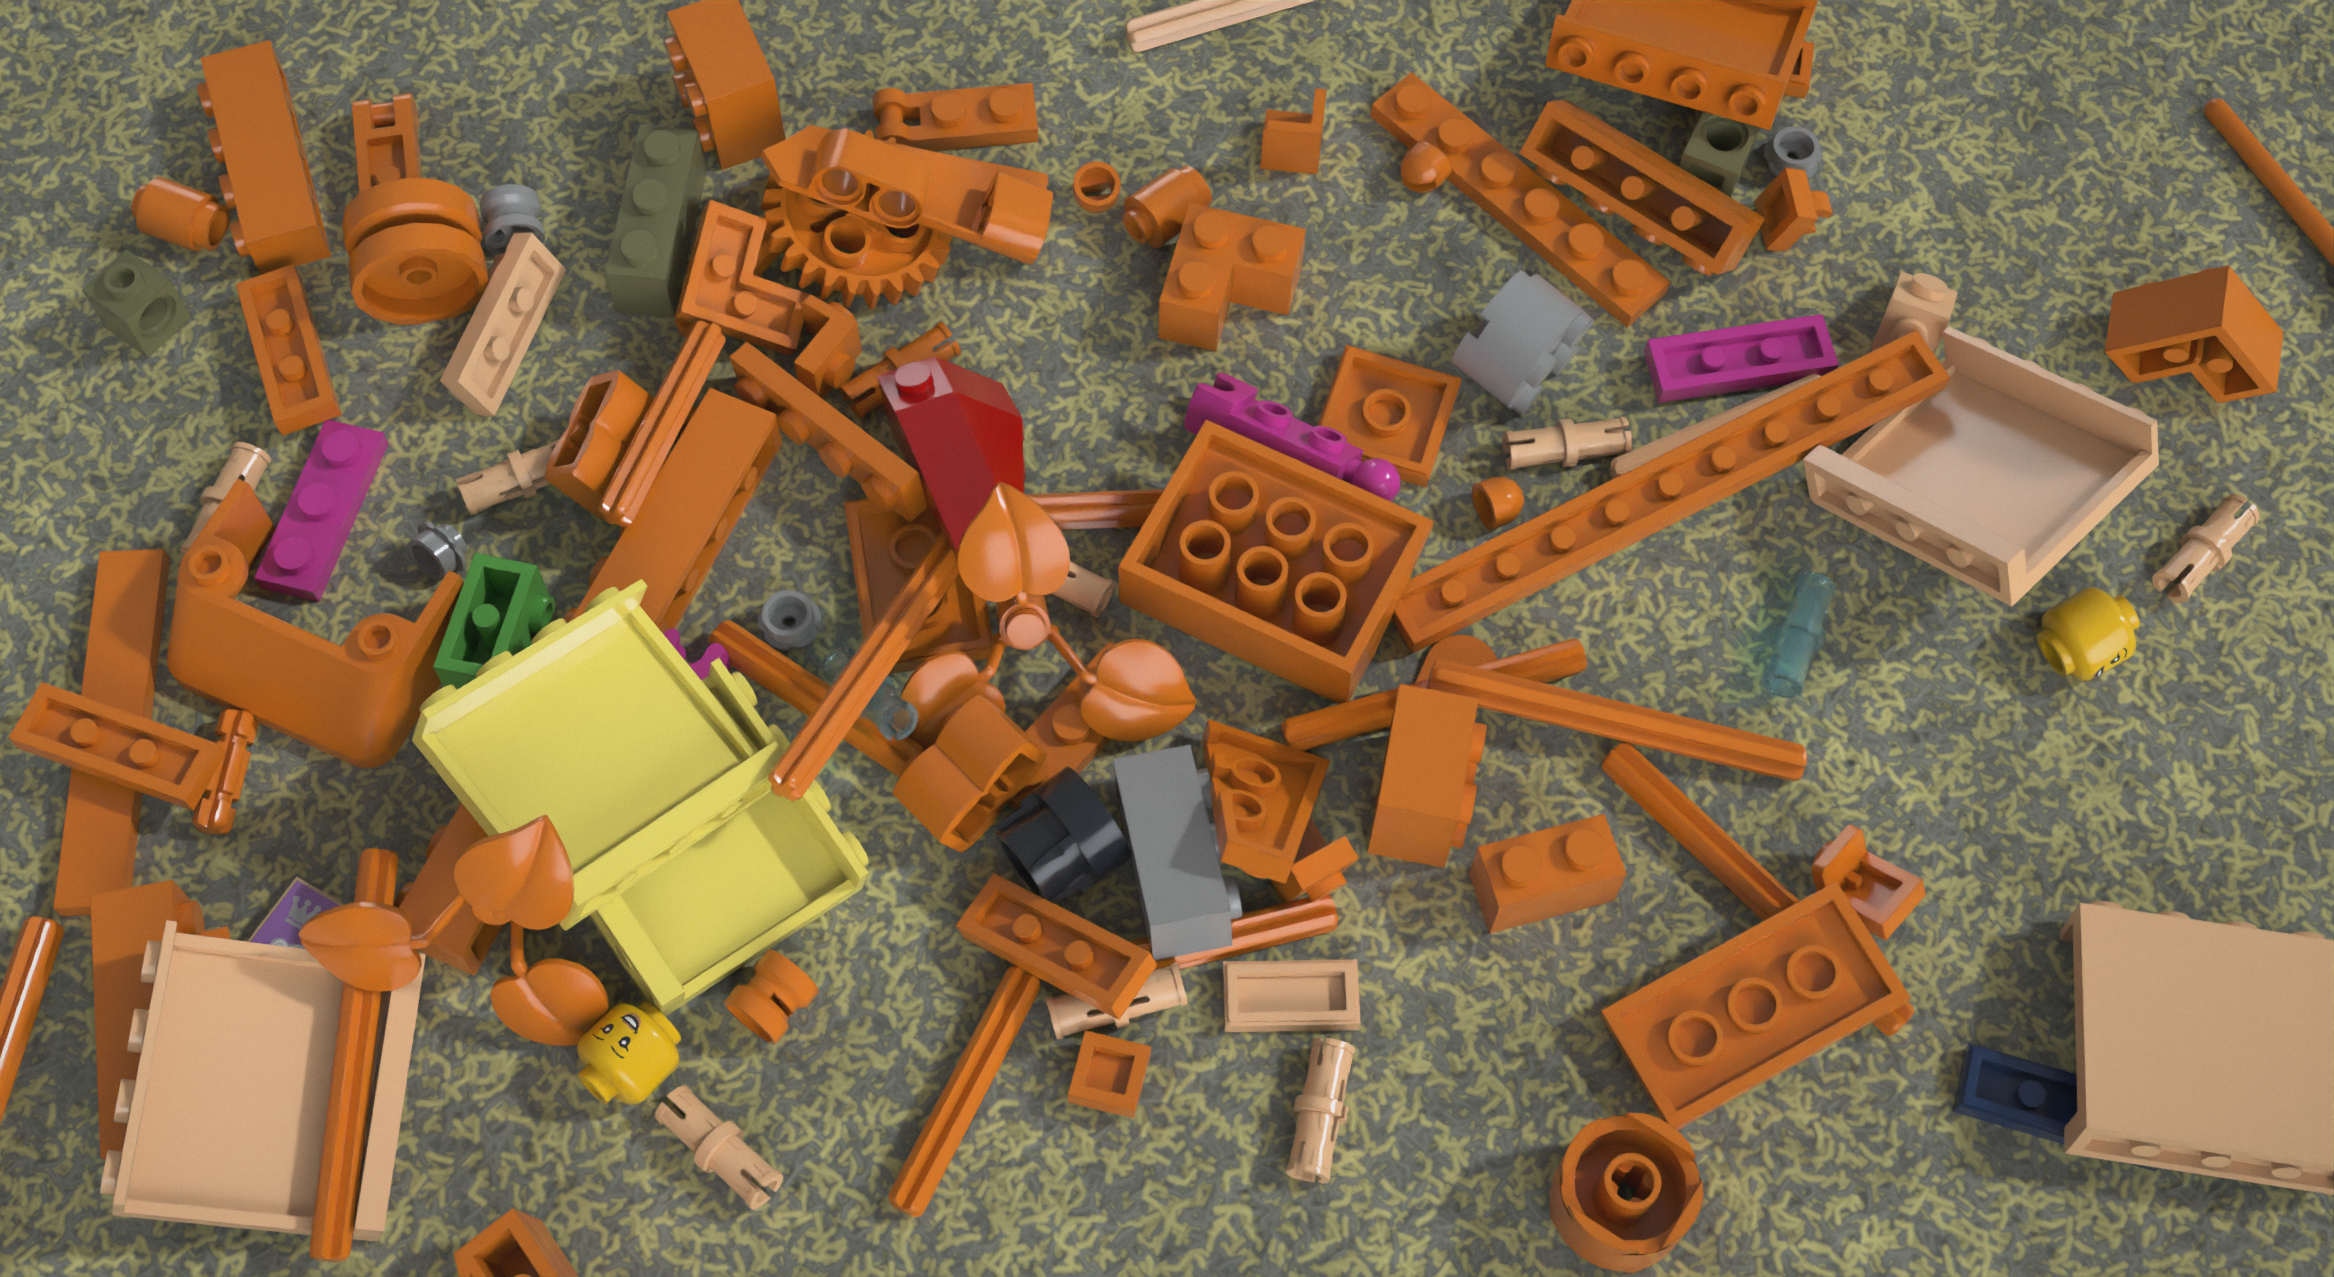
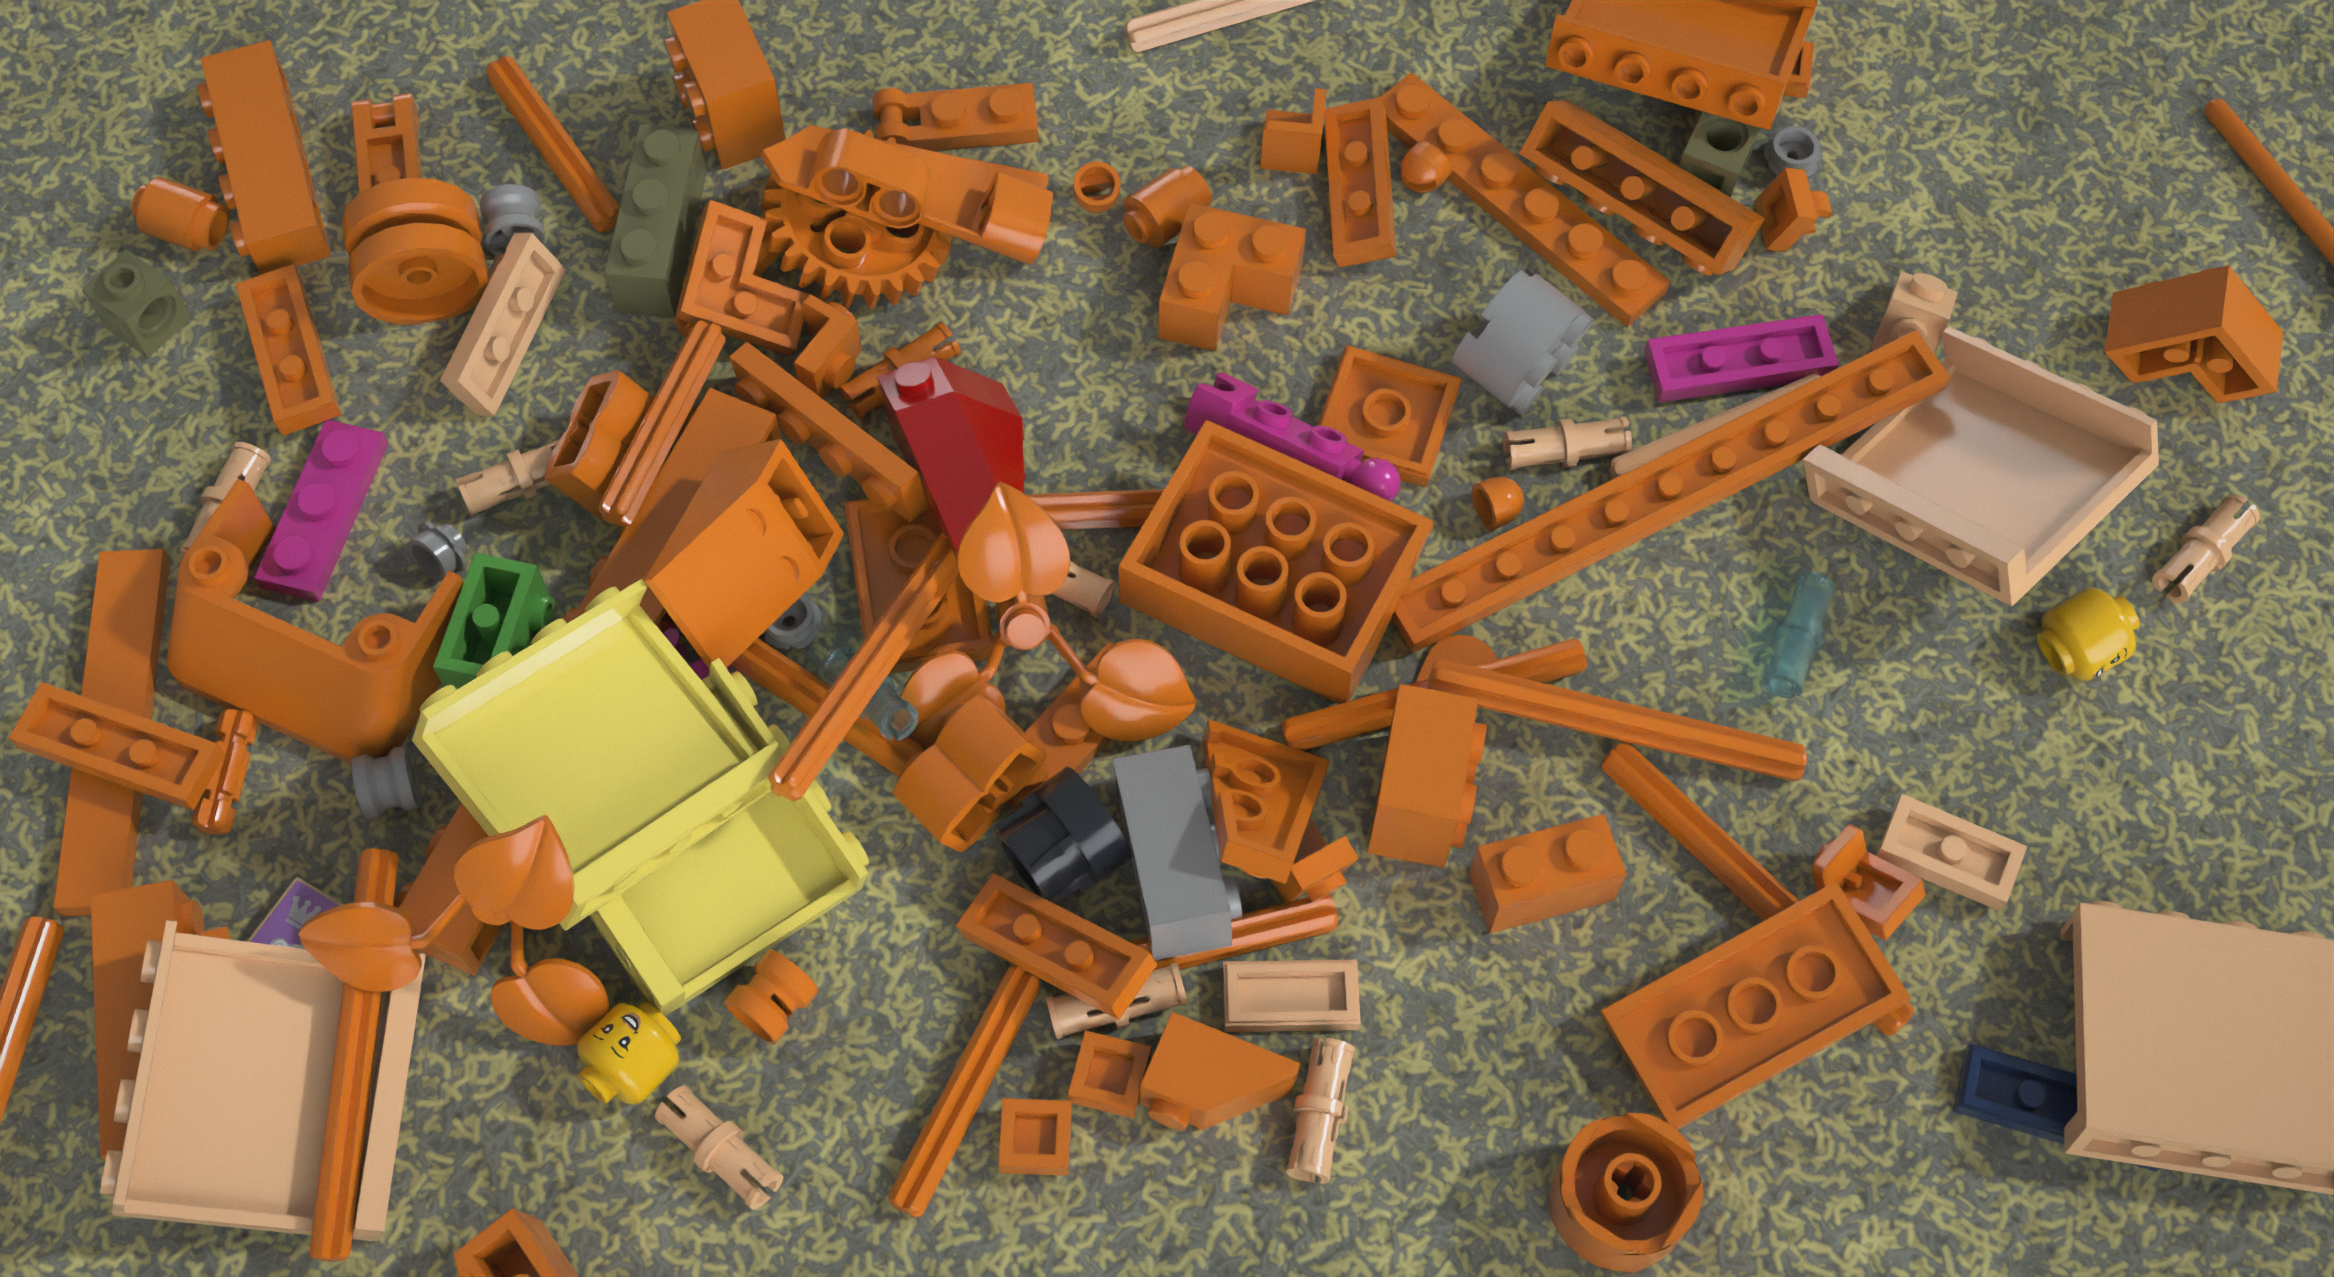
(386, 782): none -> light grey wheel
(554, 143): none -> orange axle
(743, 550): none -> orange slope
(1035, 1136): none -> orange plate
(1210, 1076): none -> orange slope
(1359, 182): none -> orange plate
(1951, 852): none -> light nougat plate

